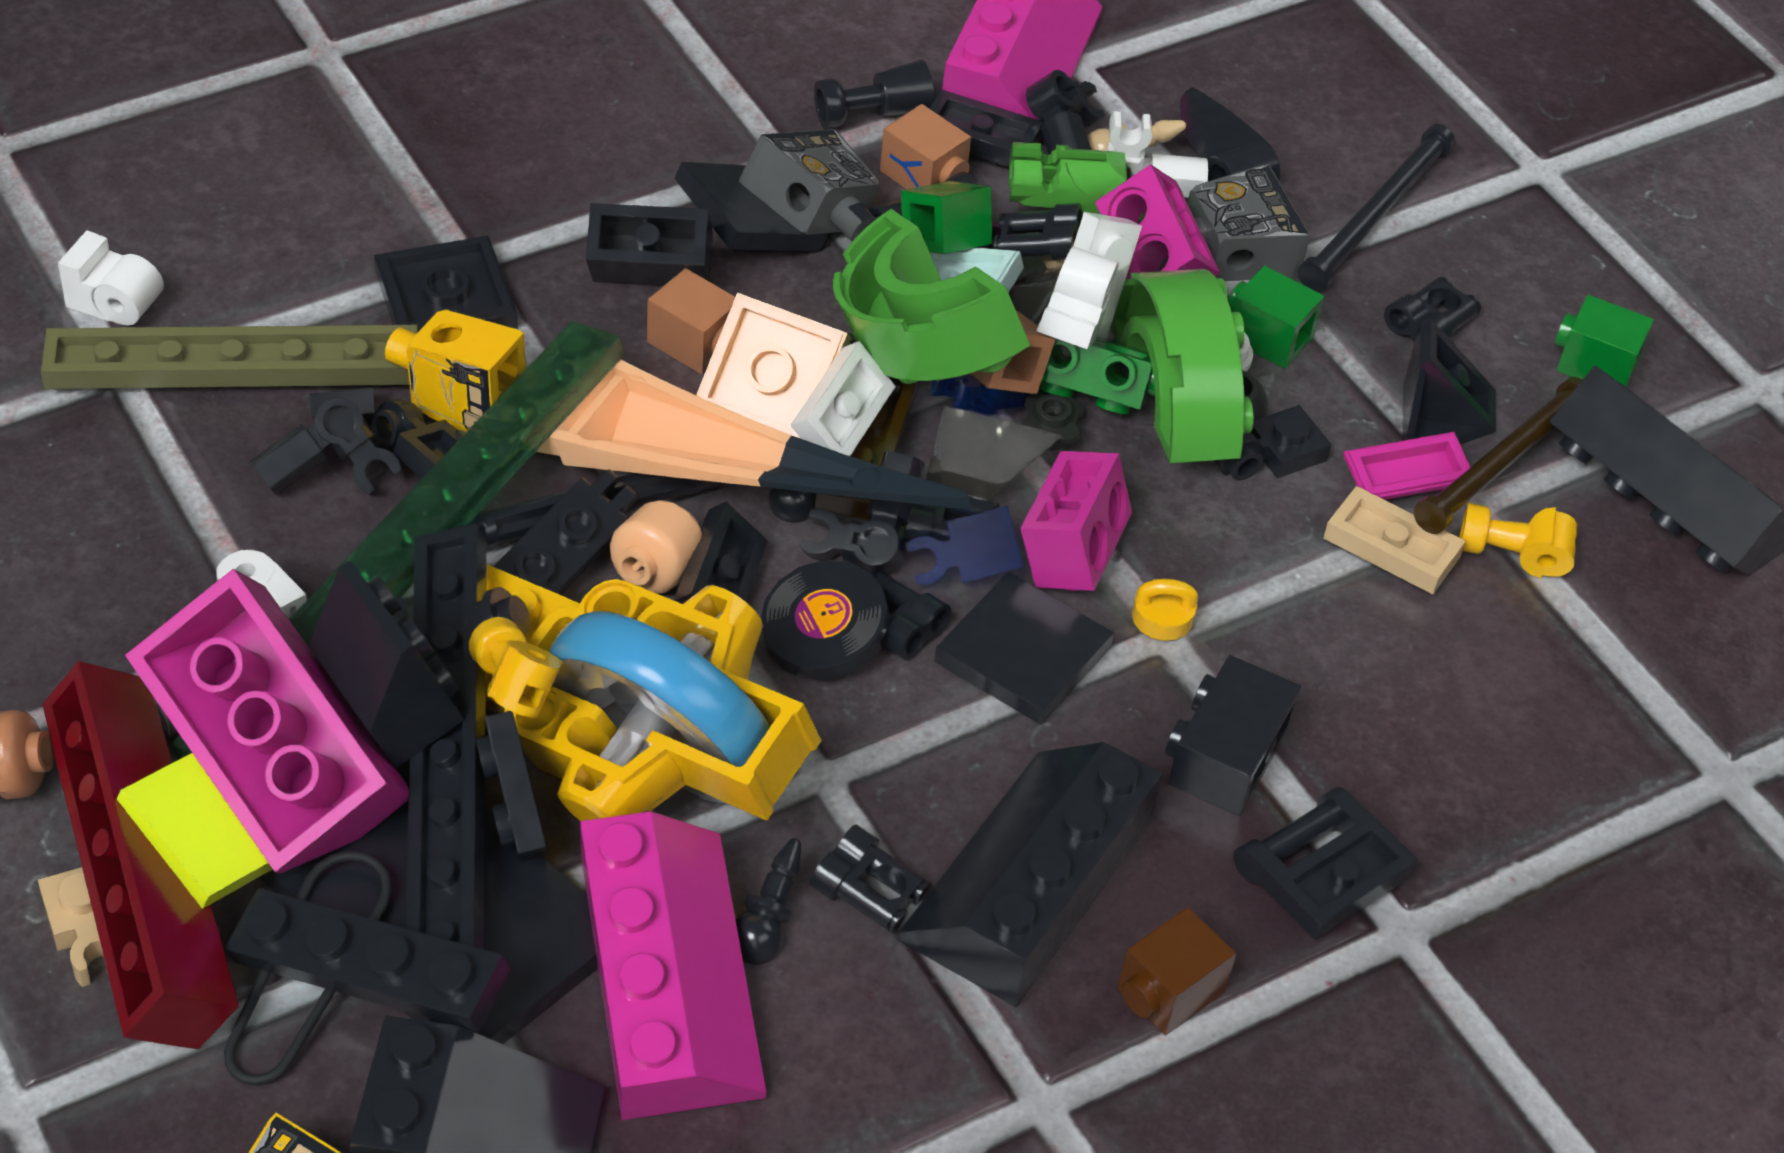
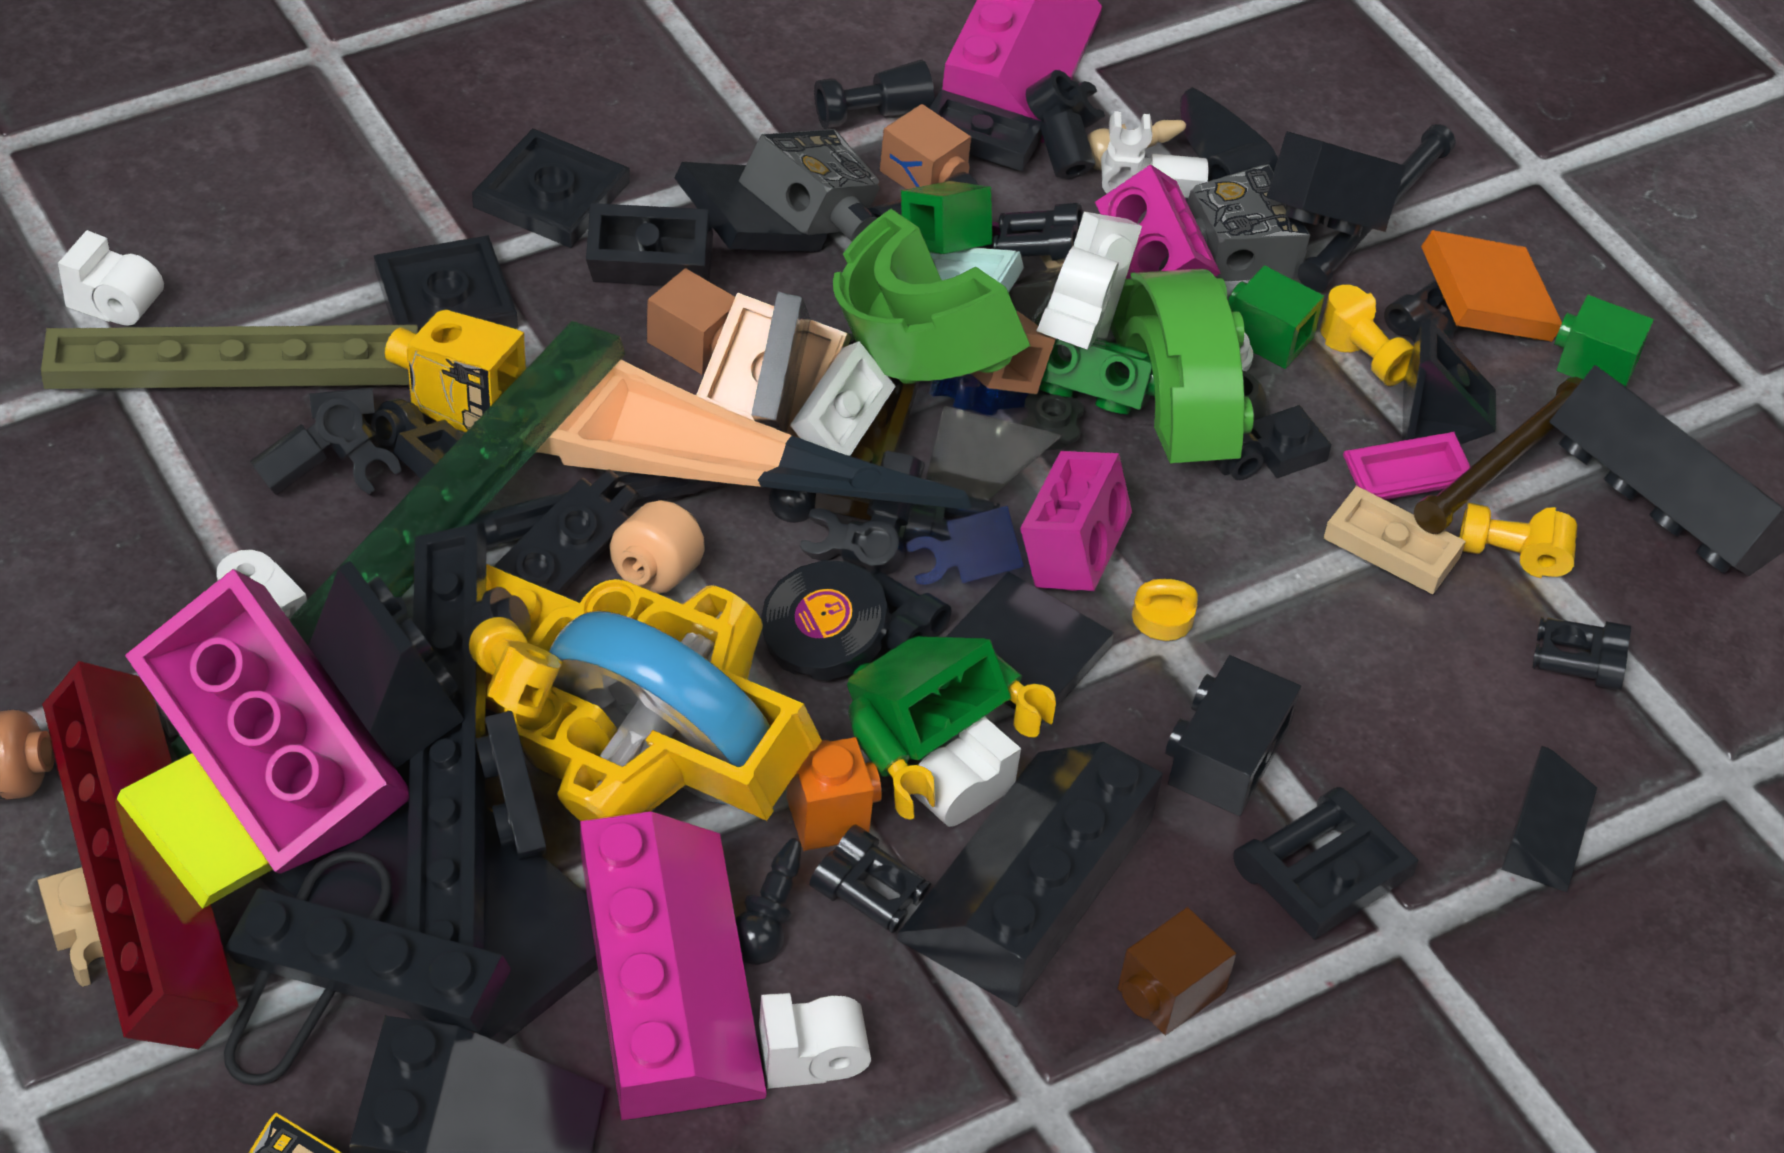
(550, 187): none -> black tile
(724, 556): black plate -> none
(781, 362): none -> tile
(811, 1040): none -> white leg
(832, 793): none -> orange brick
(927, 696): none -> green torso
(971, 772): none -> white leg
(1063, 175): bright green plate -> none
(1336, 183): none -> black brick
(1350, 328): none -> yellow leg
(1491, 286): none -> orange tile
(1550, 822): none -> black slope
(1606, 644): none -> black piece

